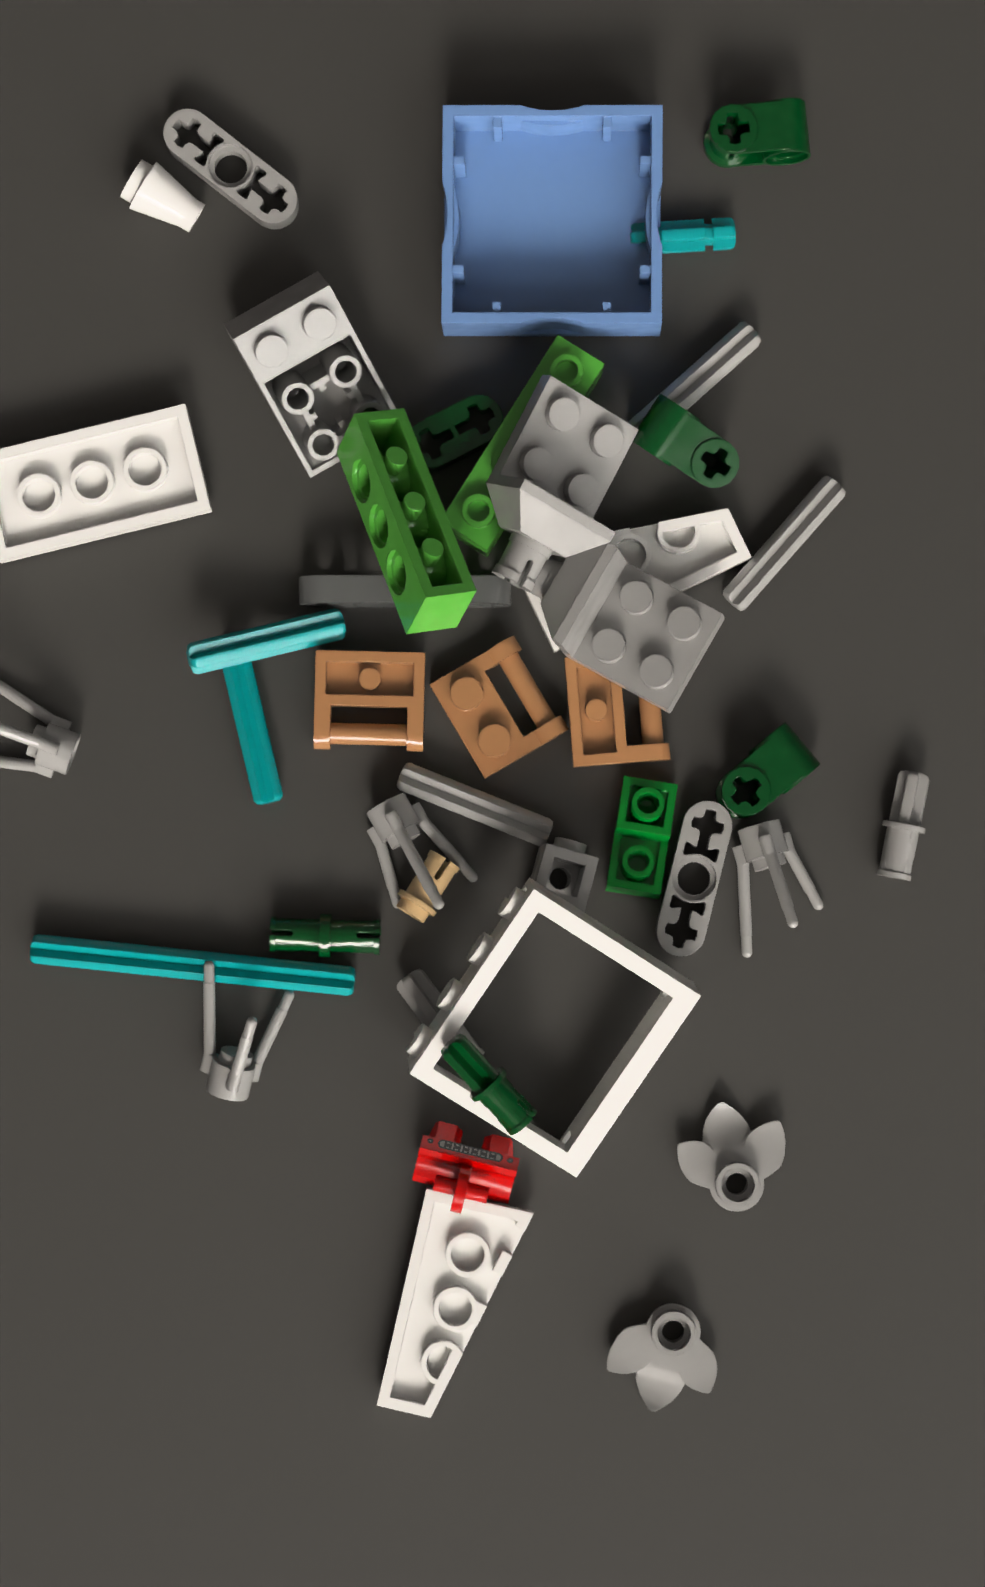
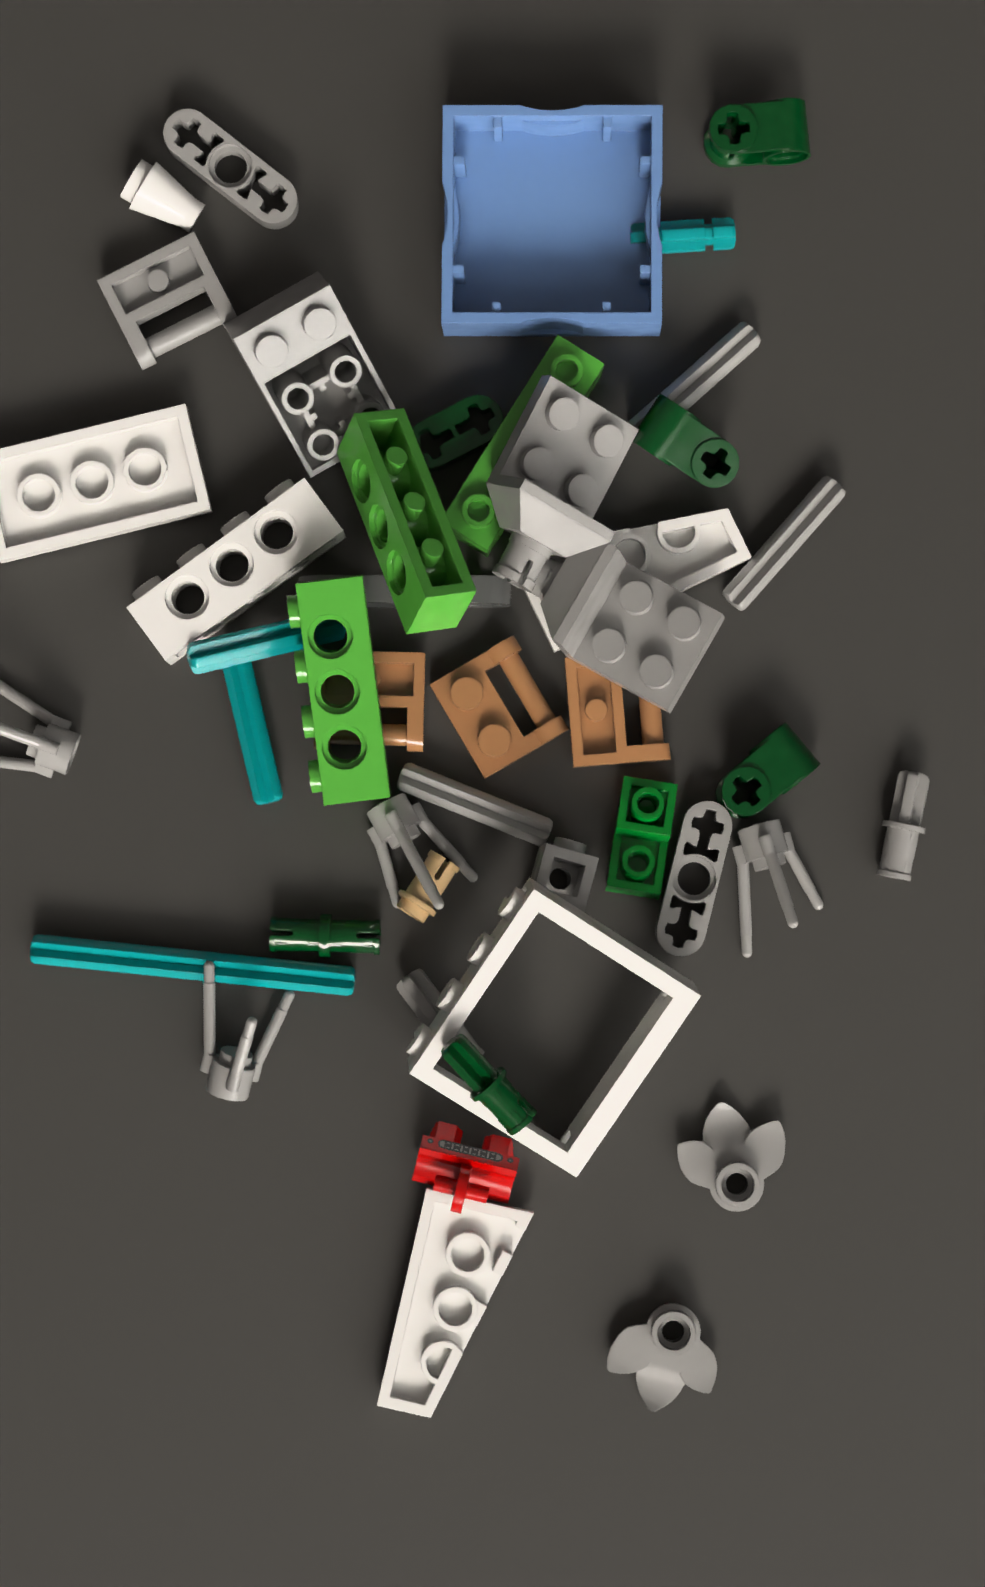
(159, 284): none -> light grey plate
(313, 535): none -> white brick
(367, 773): none -> bright green brick

